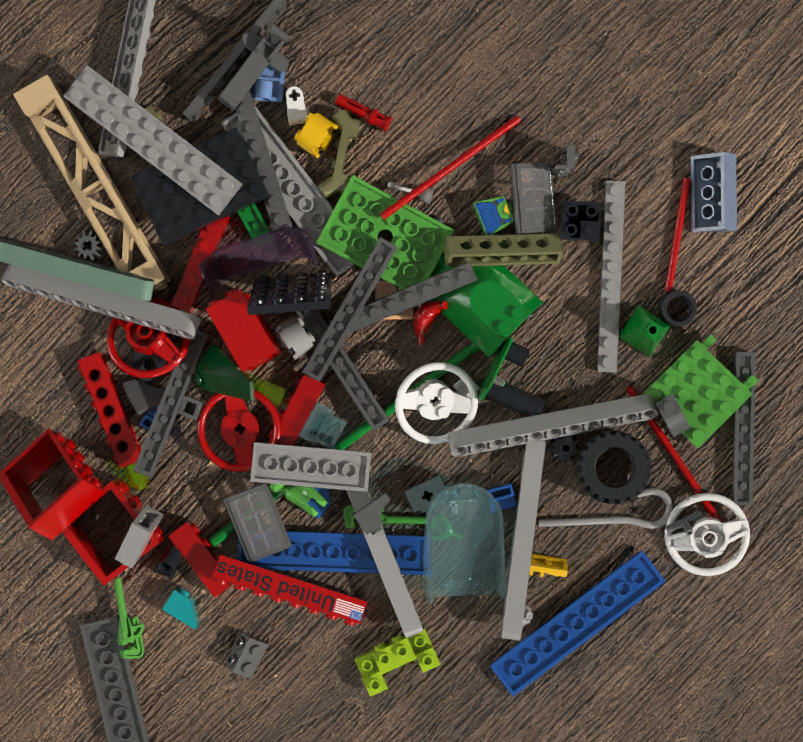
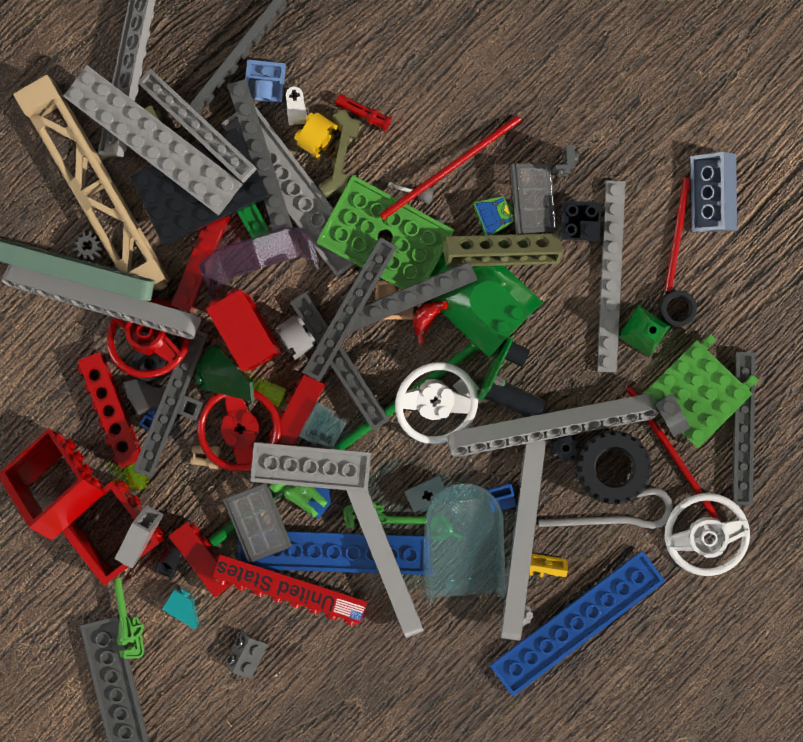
(197, 126): none -> light grey plate
(204, 461): none -> tan piece
(263, 53): dark grey piece -> none
(290, 293): black plate -> none
(370, 515): dark grey arch -> none
(393, 655): lime bracket -> none
(685, 523): dark grey piece -> none

